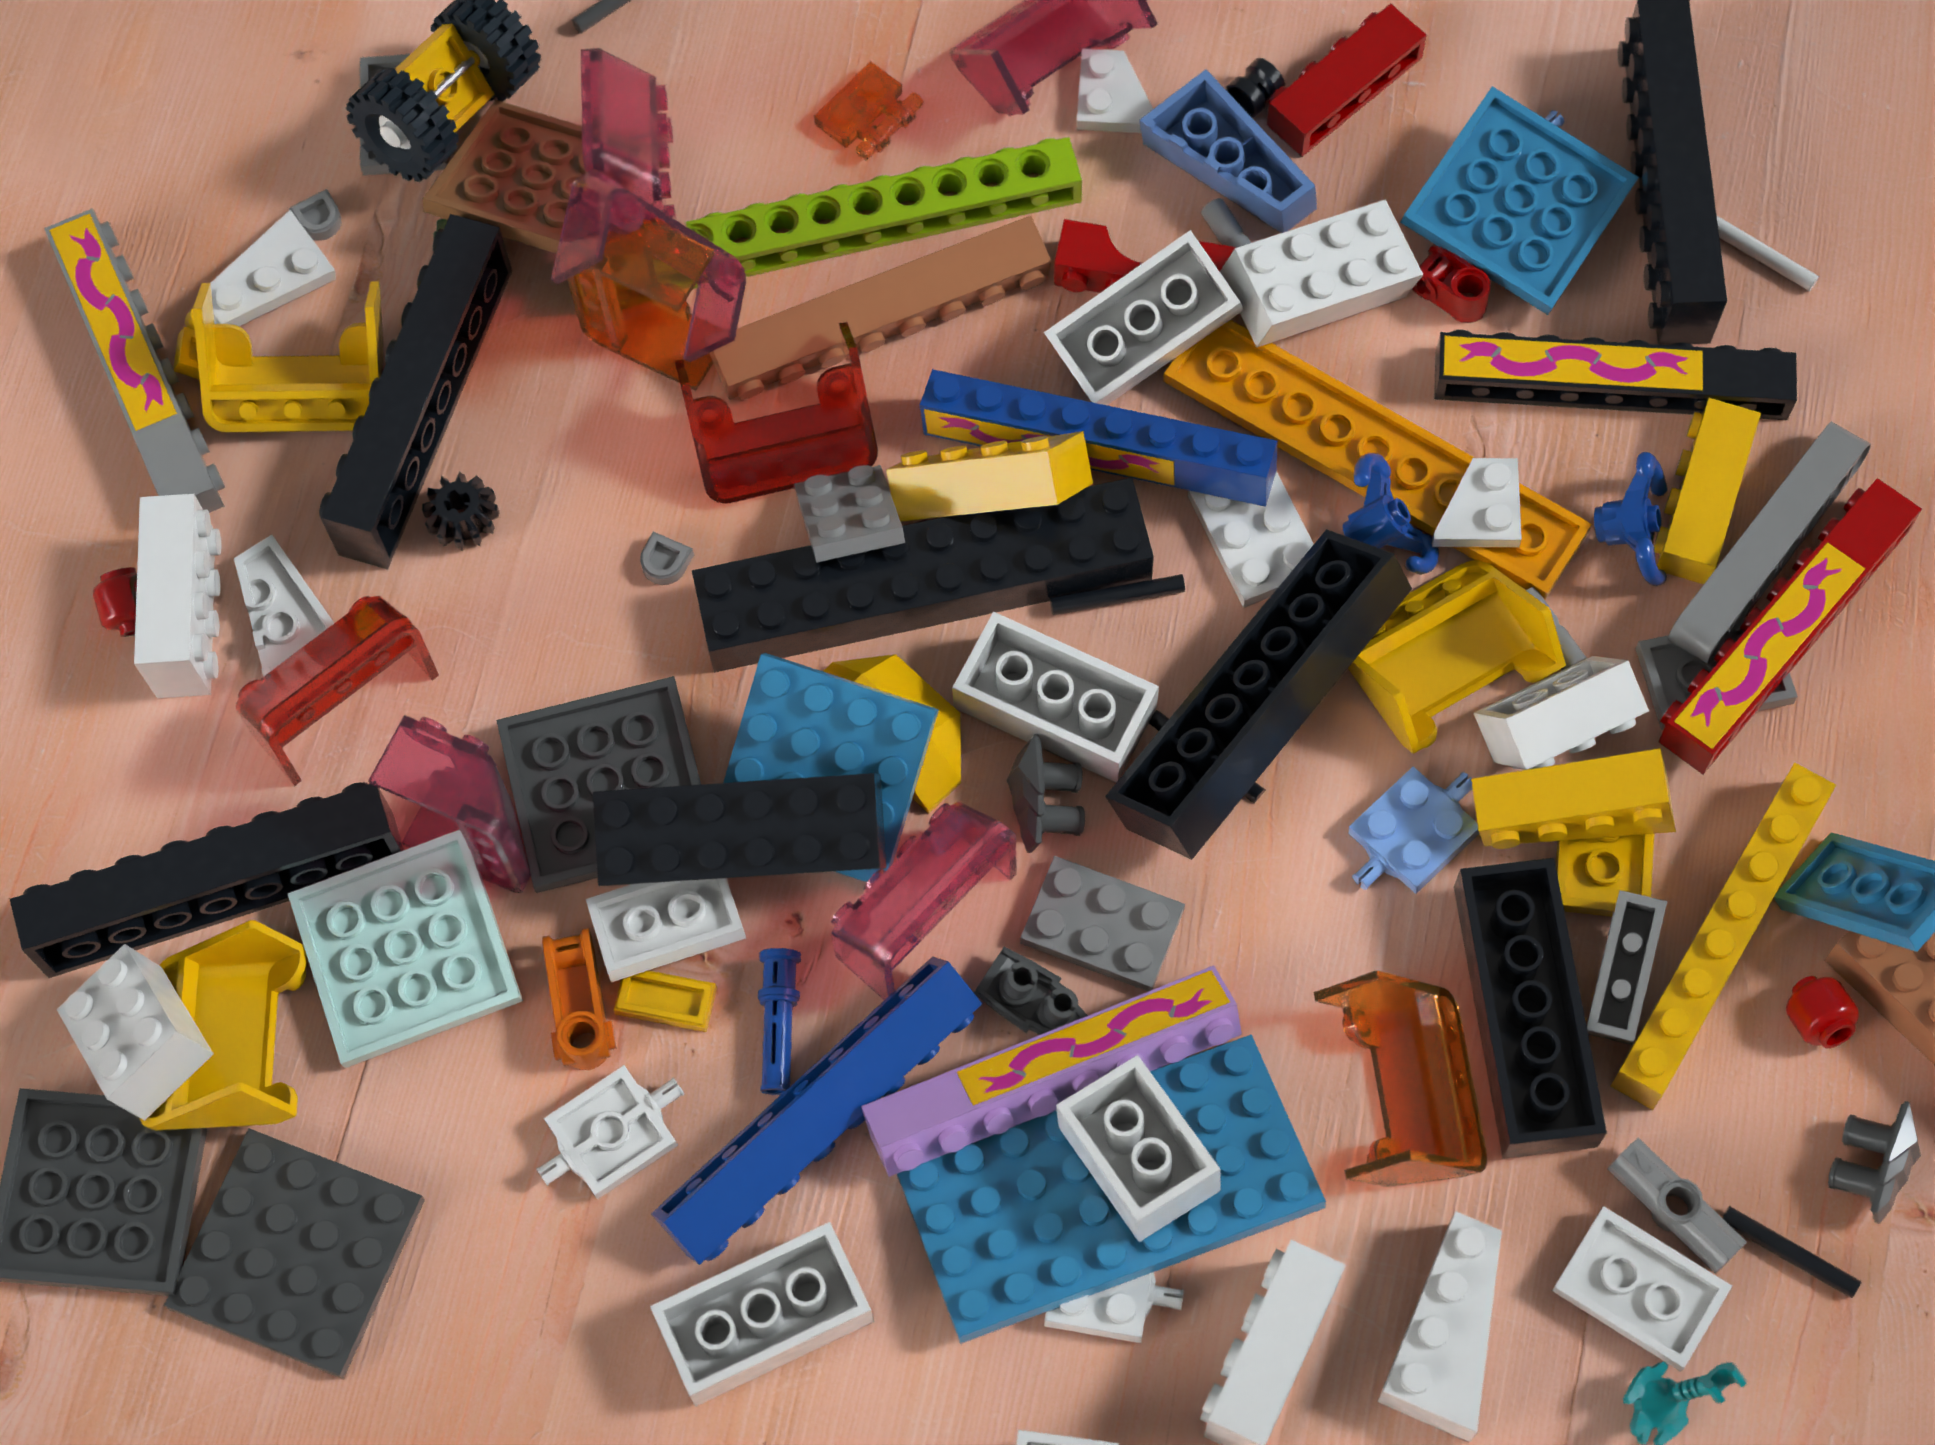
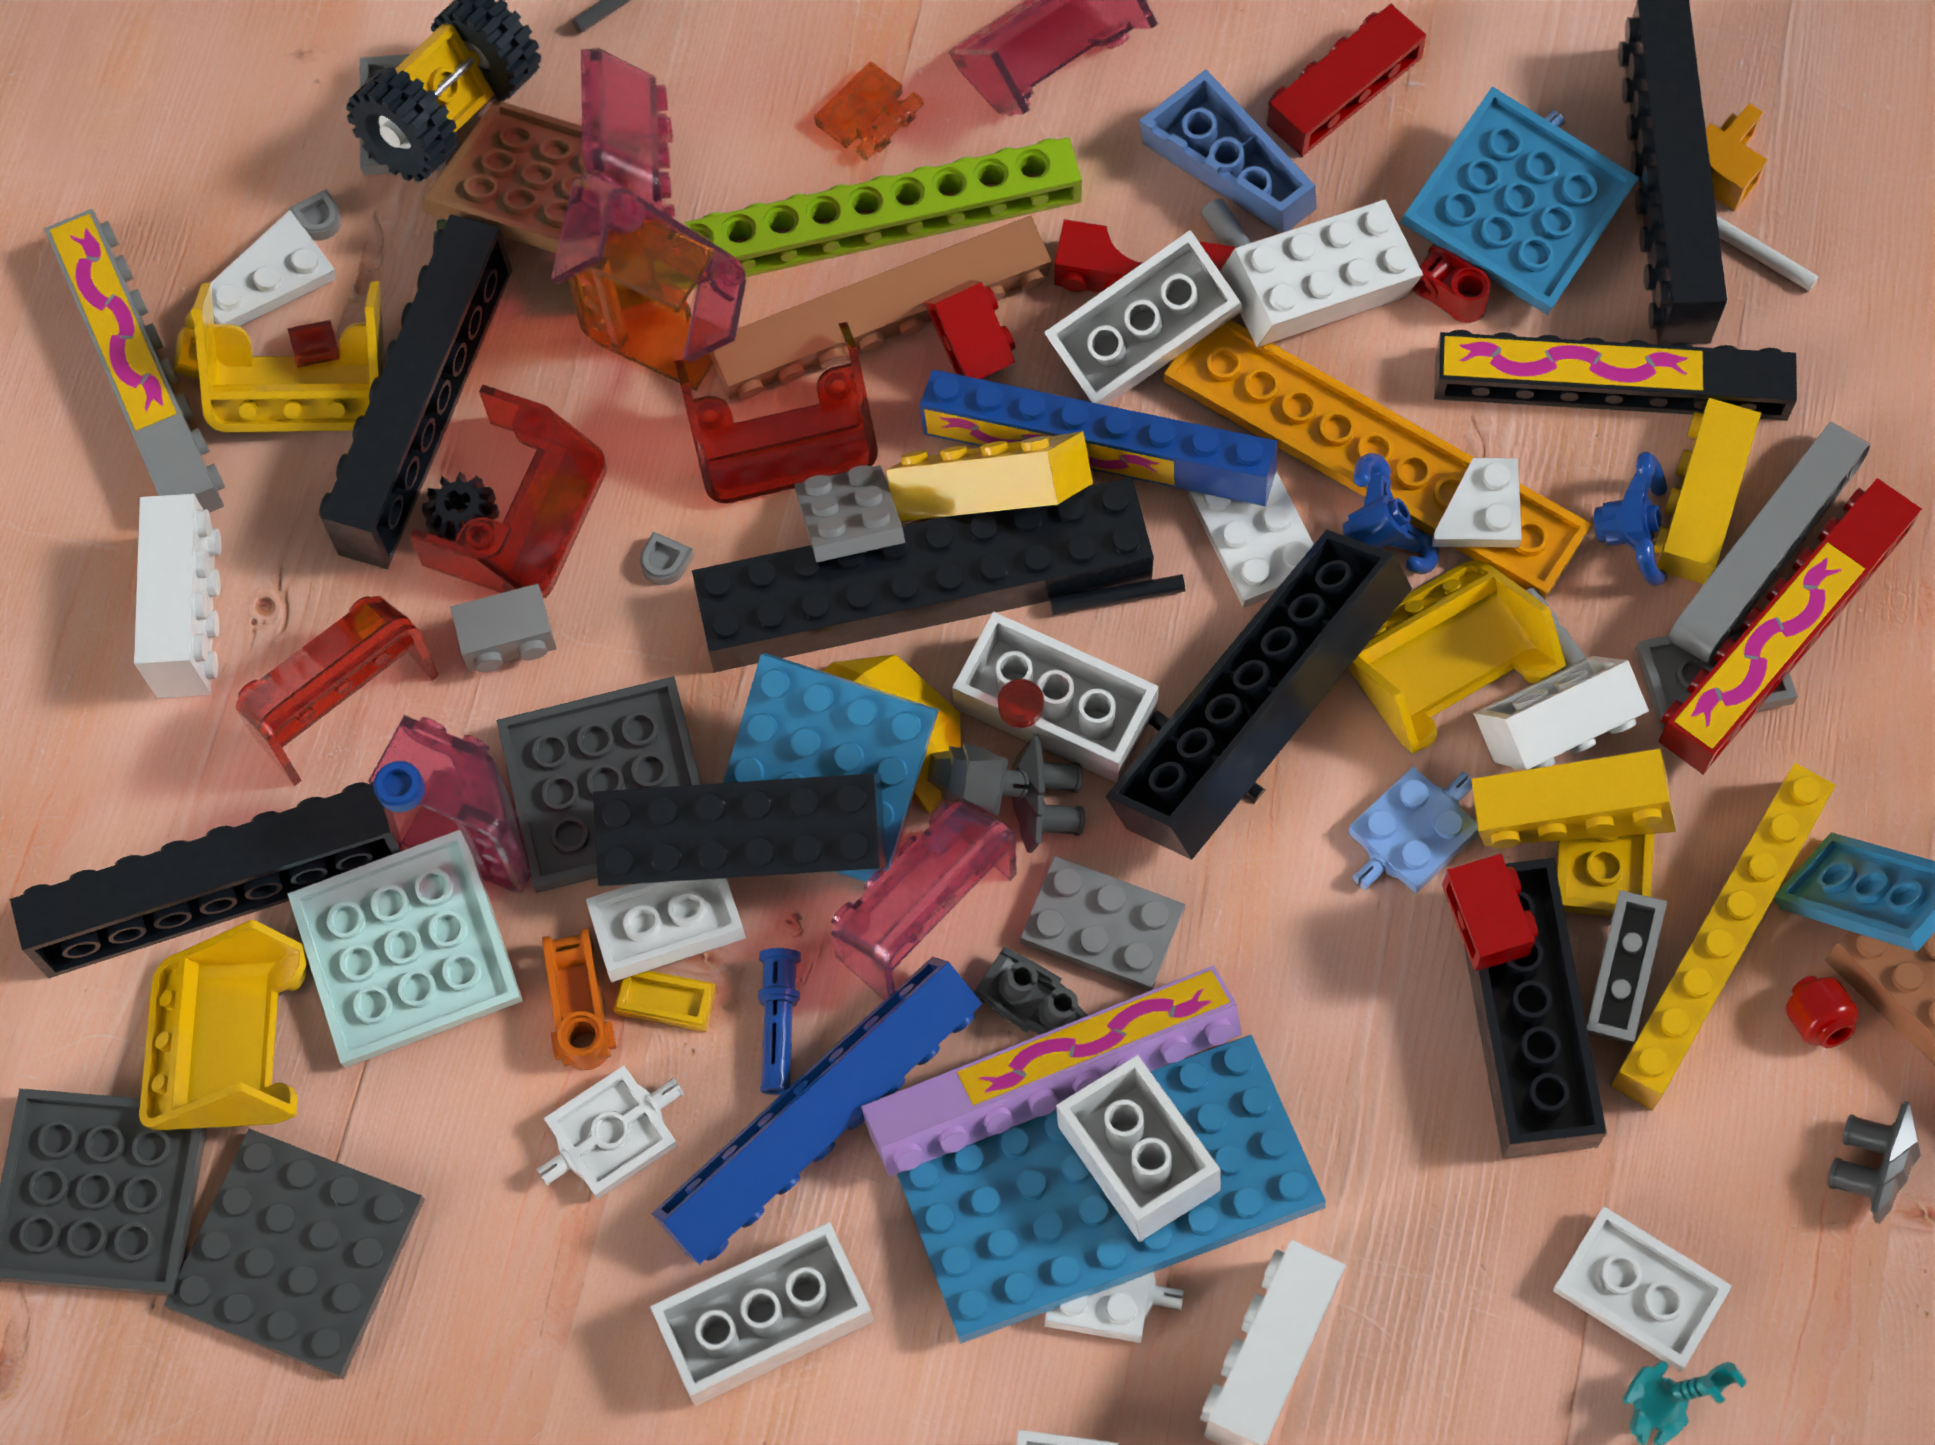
(117, 600): red head -> none
(134, 1032): white brick -> none
(278, 602): white wing -> none
(313, 343): none -> clear red tile
(399, 786): none -> blue tile
(503, 628): none -> light grey brick
(544, 513): none -> clear red windscreen
(971, 330): none -> red brick
(975, 777): none -> dark grey connector
(1020, 703): none -> clear red tile
(1110, 93): white wing -> none
(1256, 86): black wheel -> none
(1419, 1077): clear orange windscreen -> none
(1446, 1342): white wedge -> none
(1489, 911): none -> red brick
(1700, 1228): light grey piece -> none
(1733, 164): none -> light orange brick
(1792, 1252): black bar -> none

